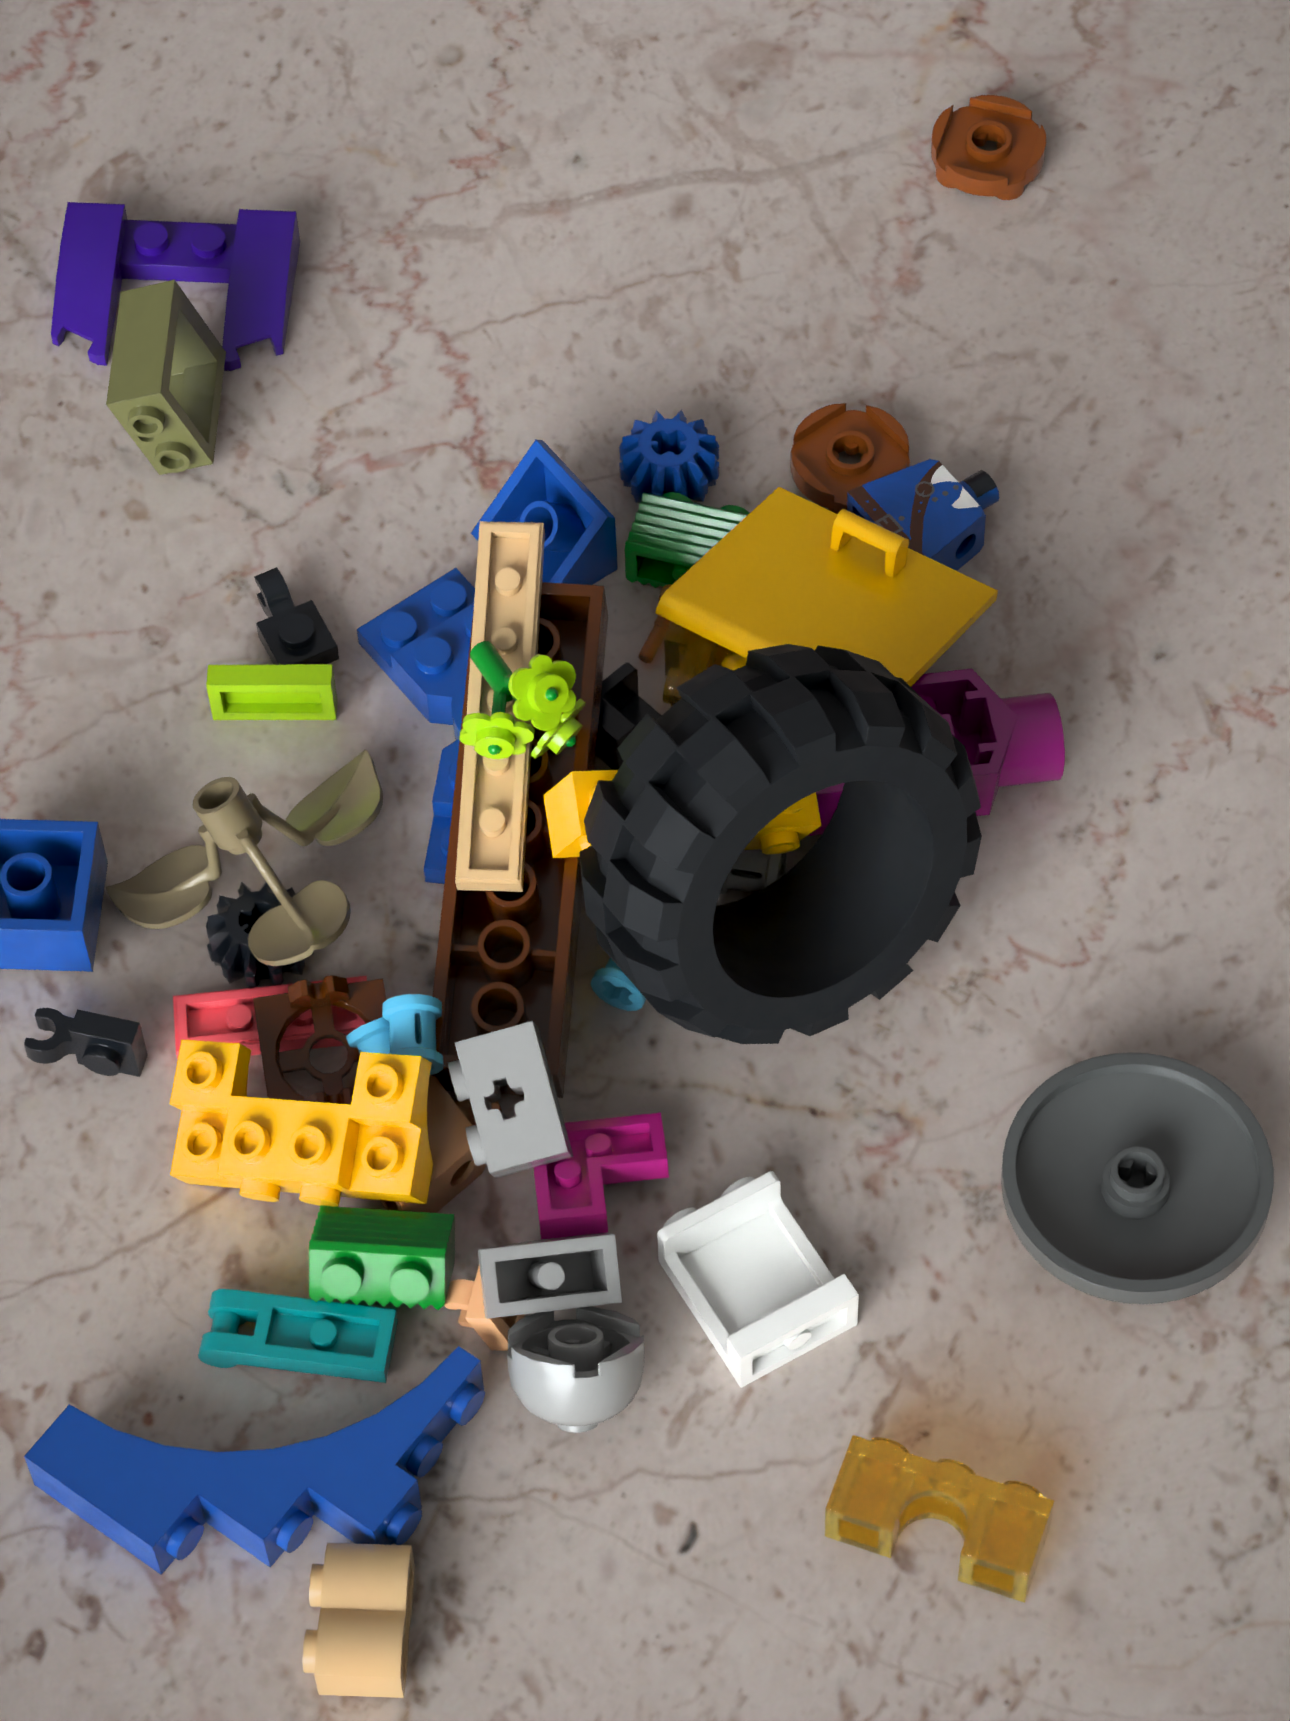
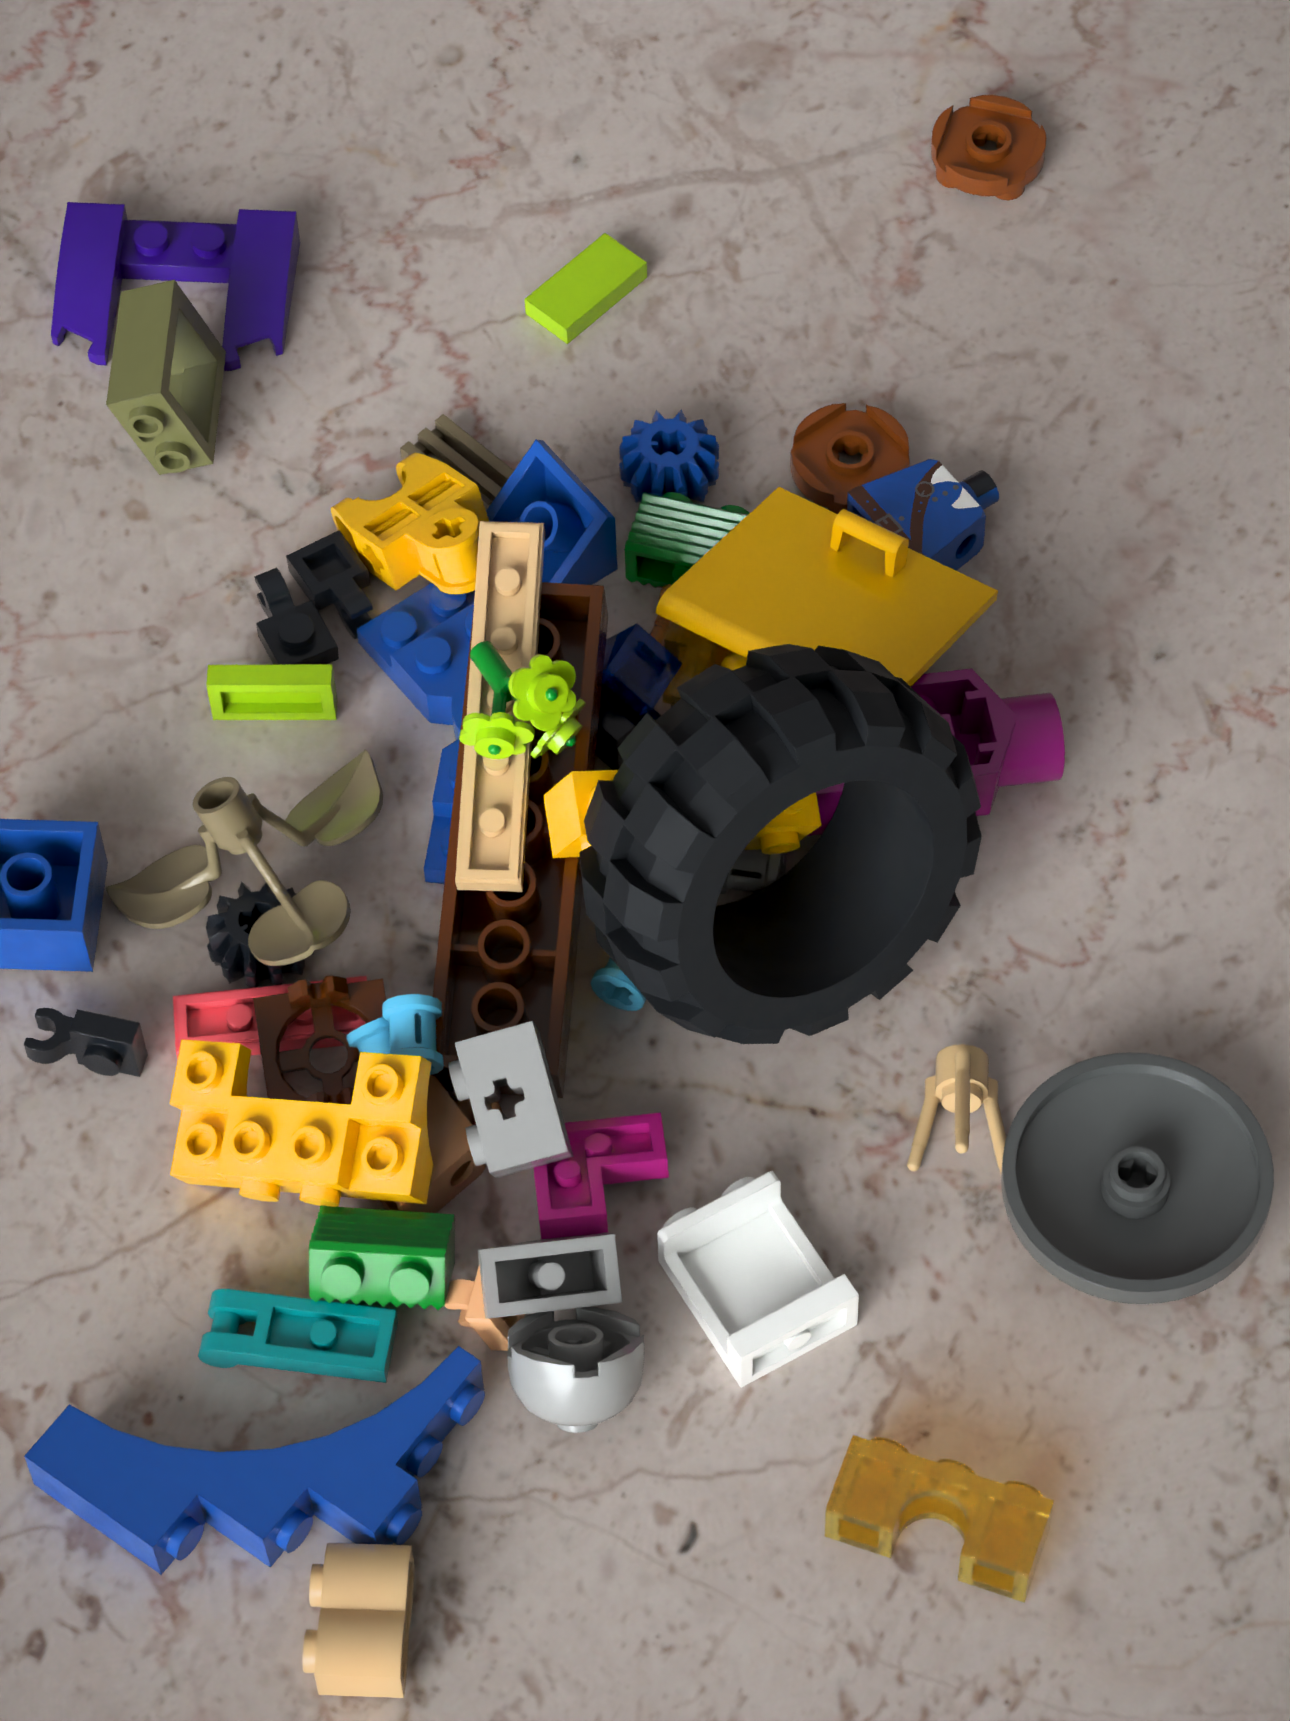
(334, 574): none -> black plate
(420, 529): none -> yellow piece
(448, 432): none -> dark tan tile
(586, 288): none -> lime tile
(638, 668): none -> clear blue panel
(961, 1087): none -> tan plant

